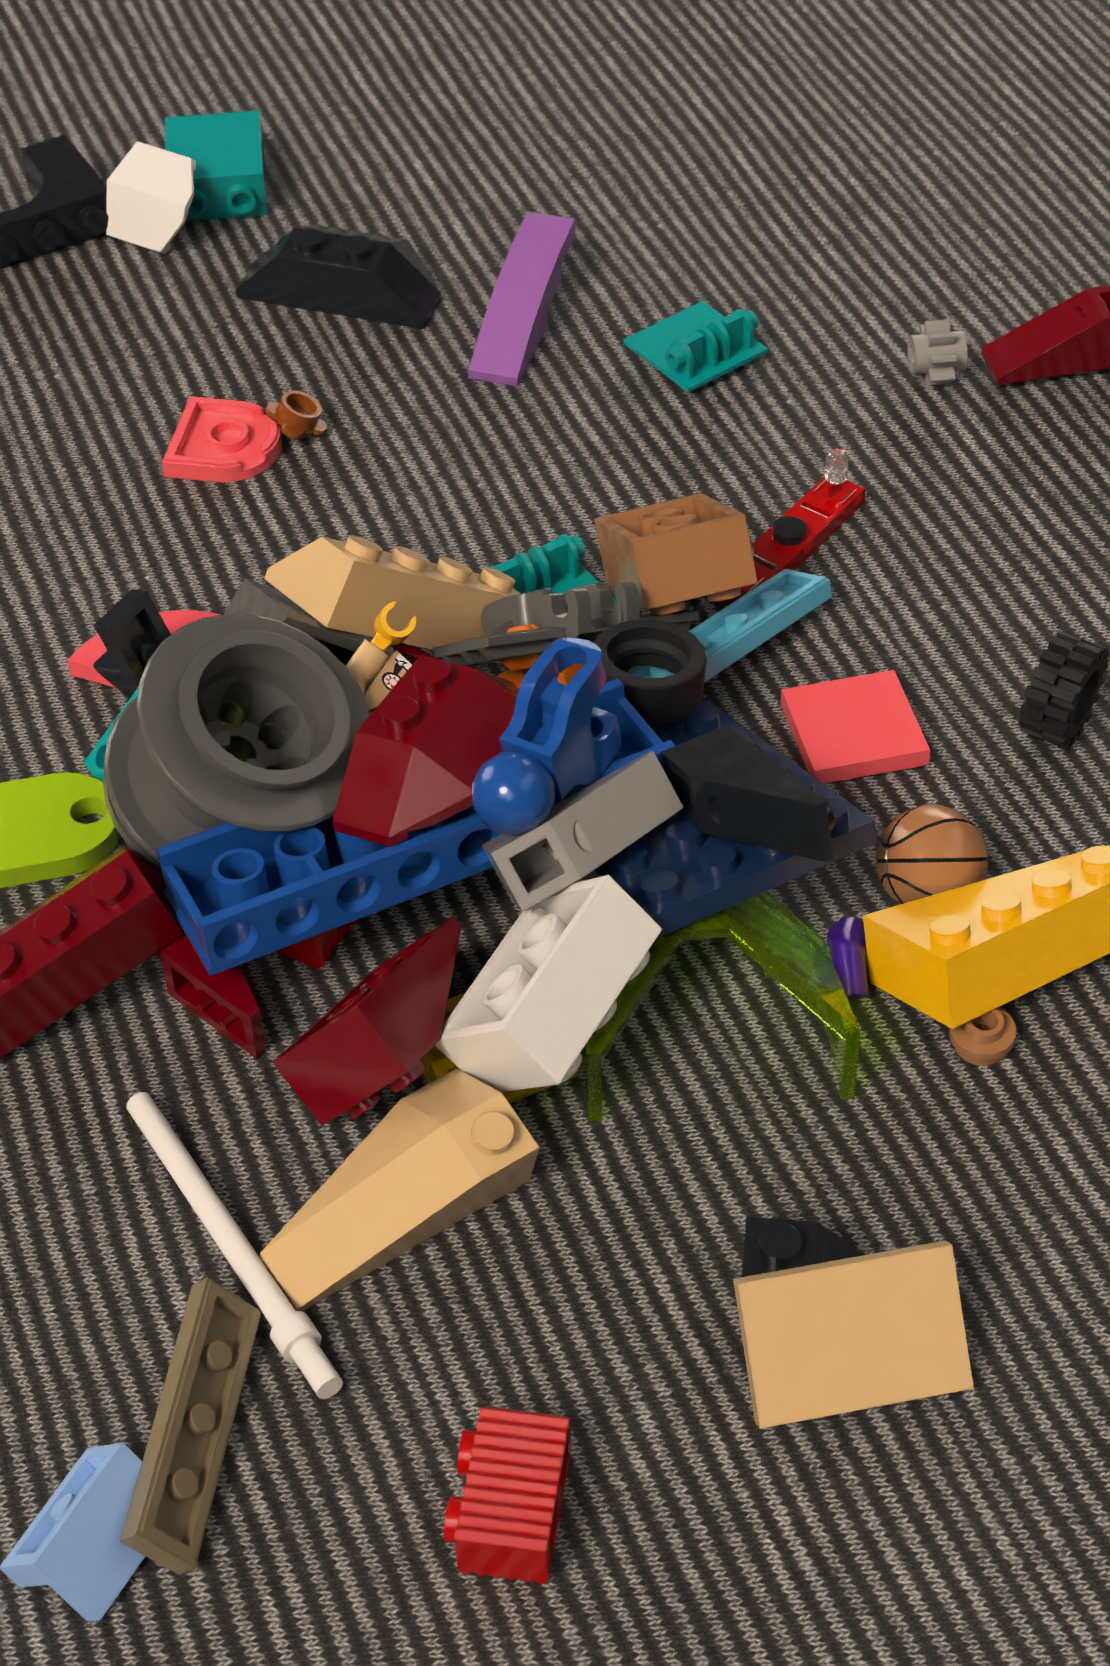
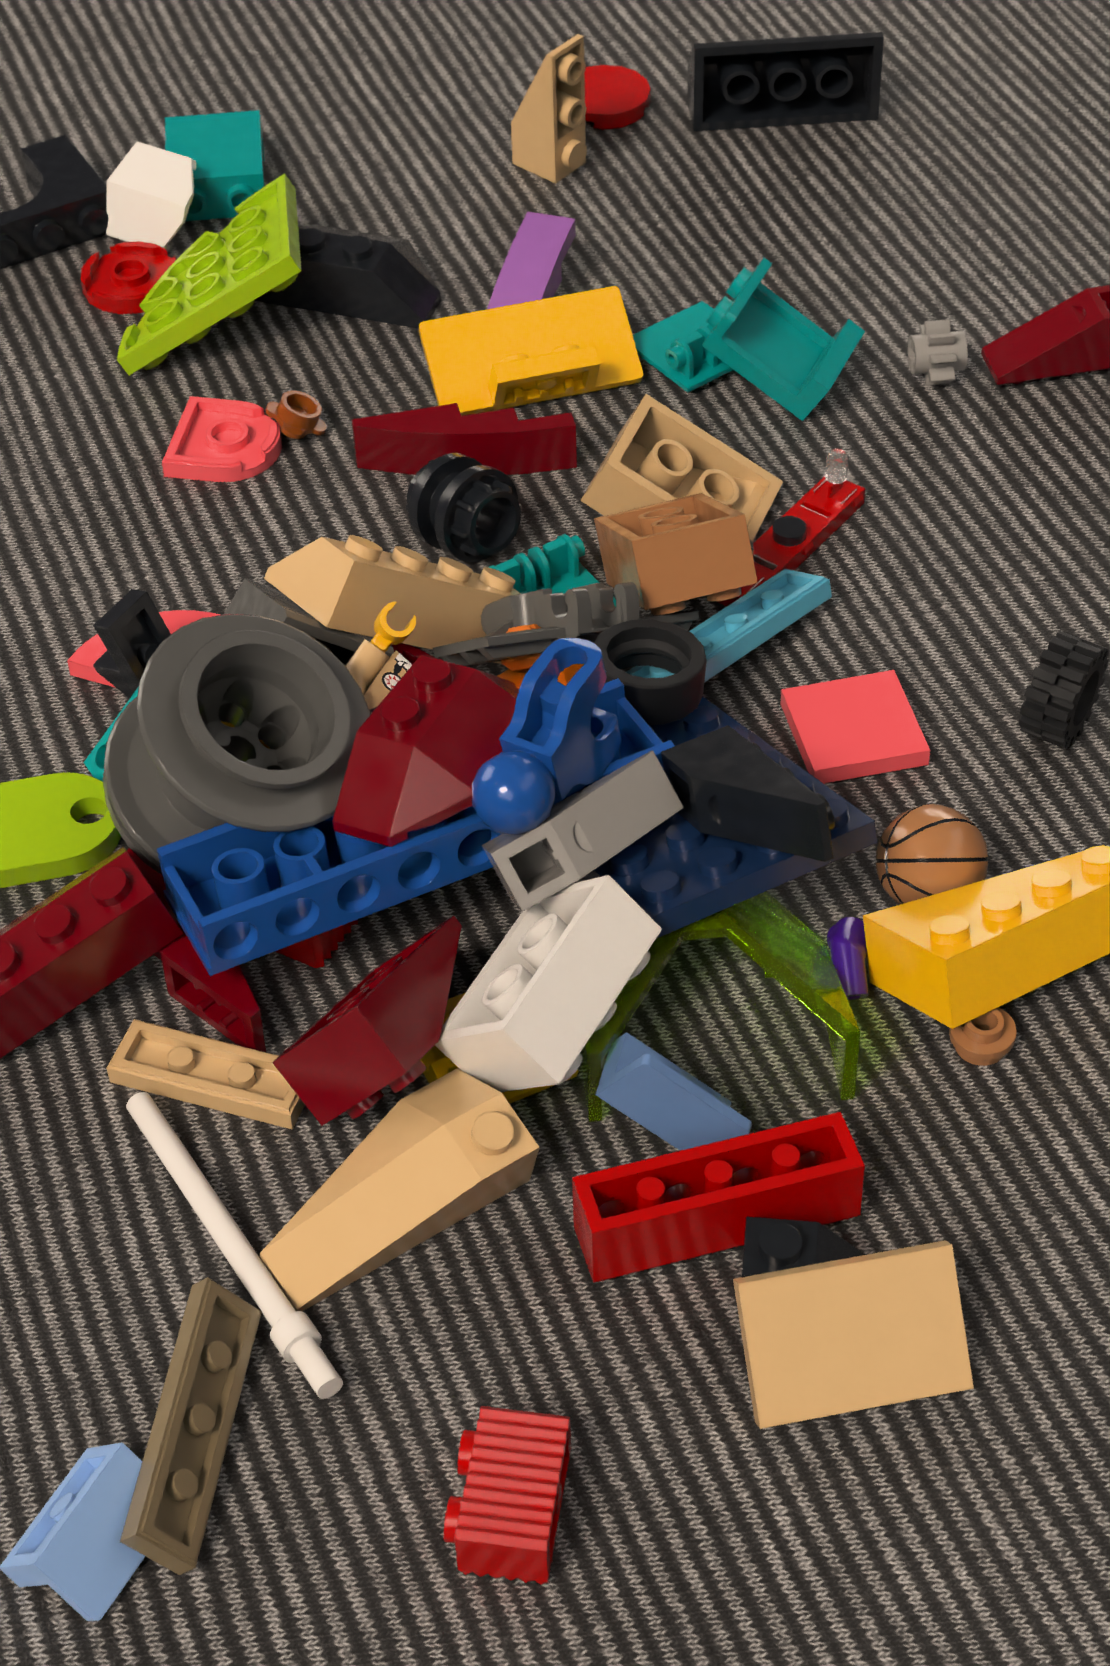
(124, 276): none -> red tile
(204, 1073): none -> tan tile
(218, 277): none -> lime plate
(463, 507): none -> black piece
(496, 438): none -> dark red slope
(531, 351): none -> yellow bracket
(550, 121): none -> tan slope
(615, 96): none -> red tile
(666, 1097): none -> medium blue panel
(670, 458): none -> tan slope
(701, 1195): none -> red brick
(777, 344): none -> teal panel
(785, 81): none -> black slope

